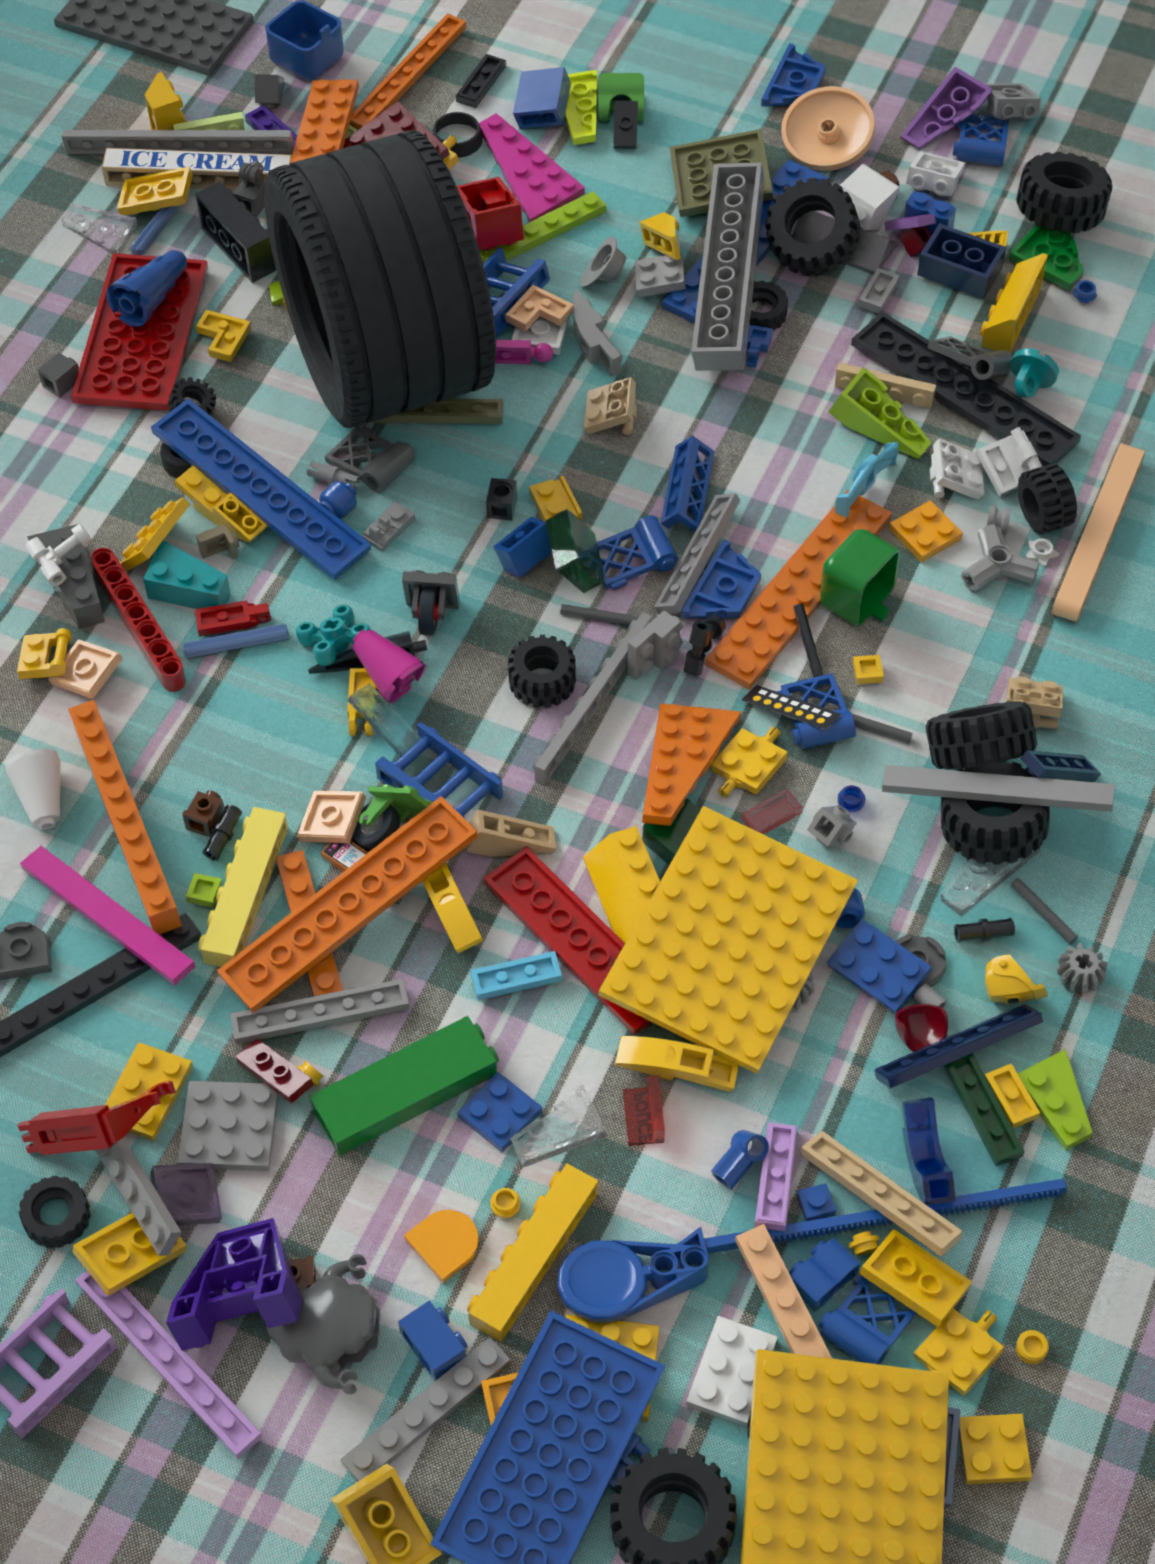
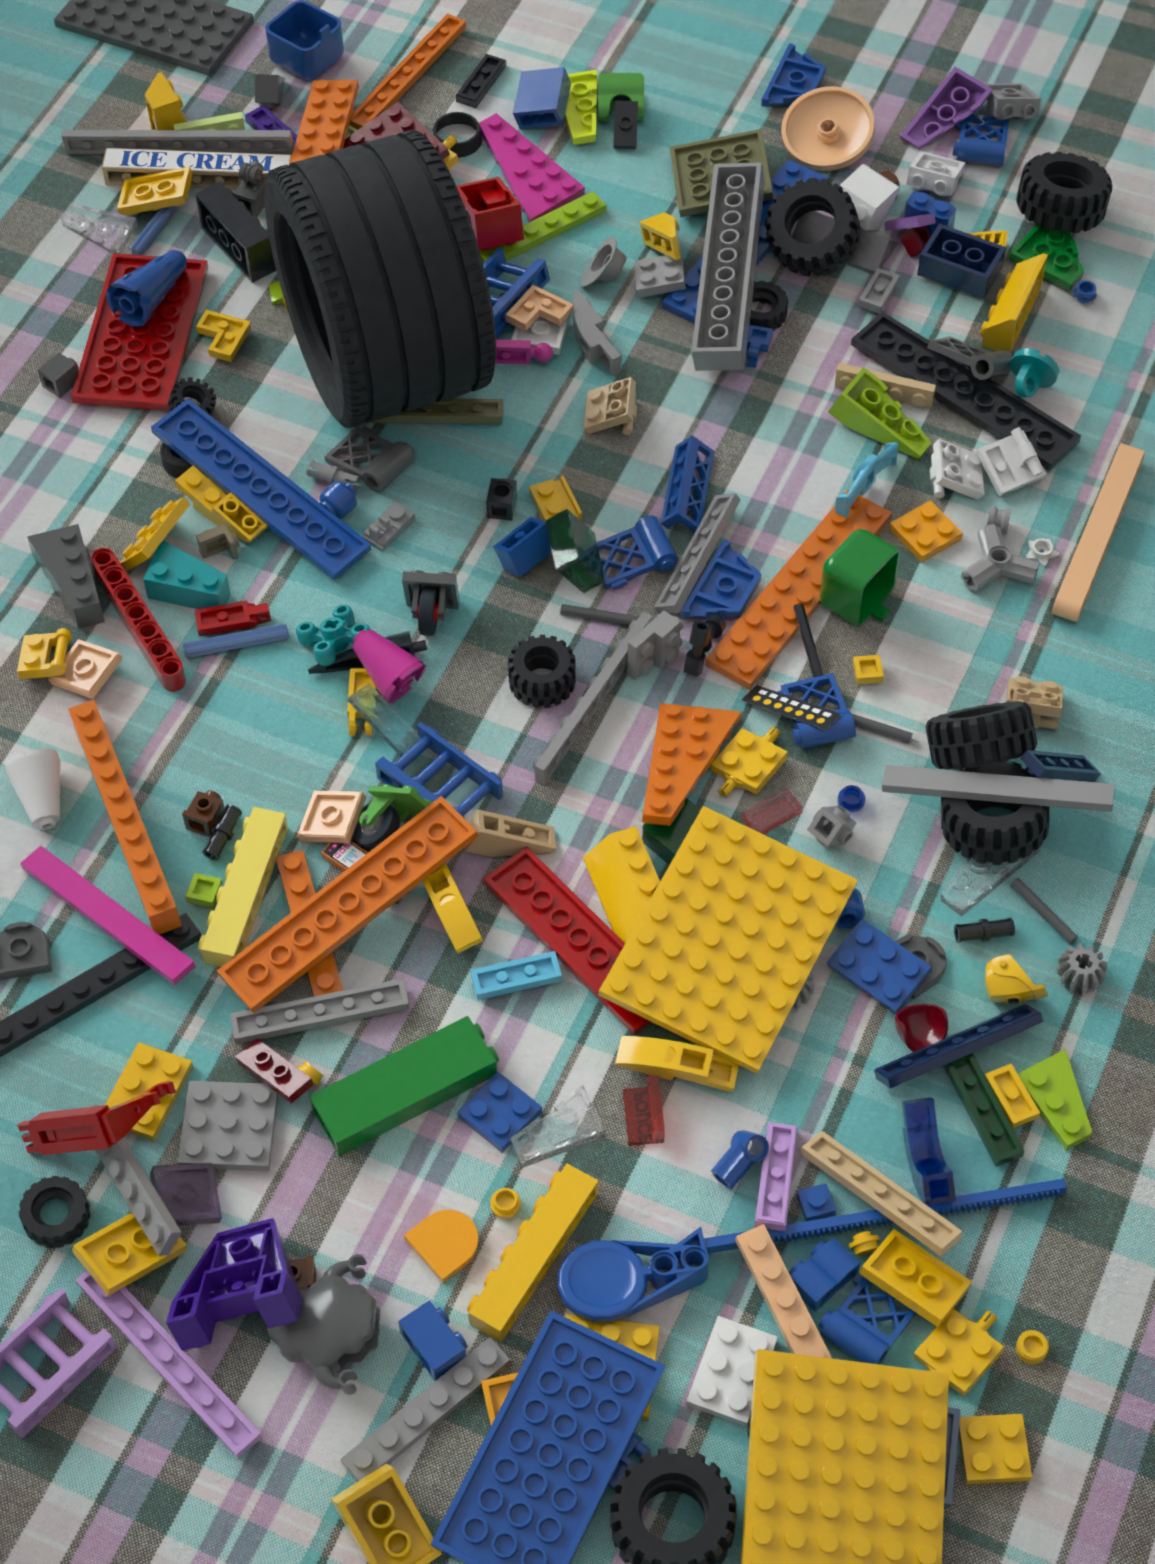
(51, 558): white bar -> none
(927, 995): light grey hinge -> none
(1047, 498): black tyre -> none

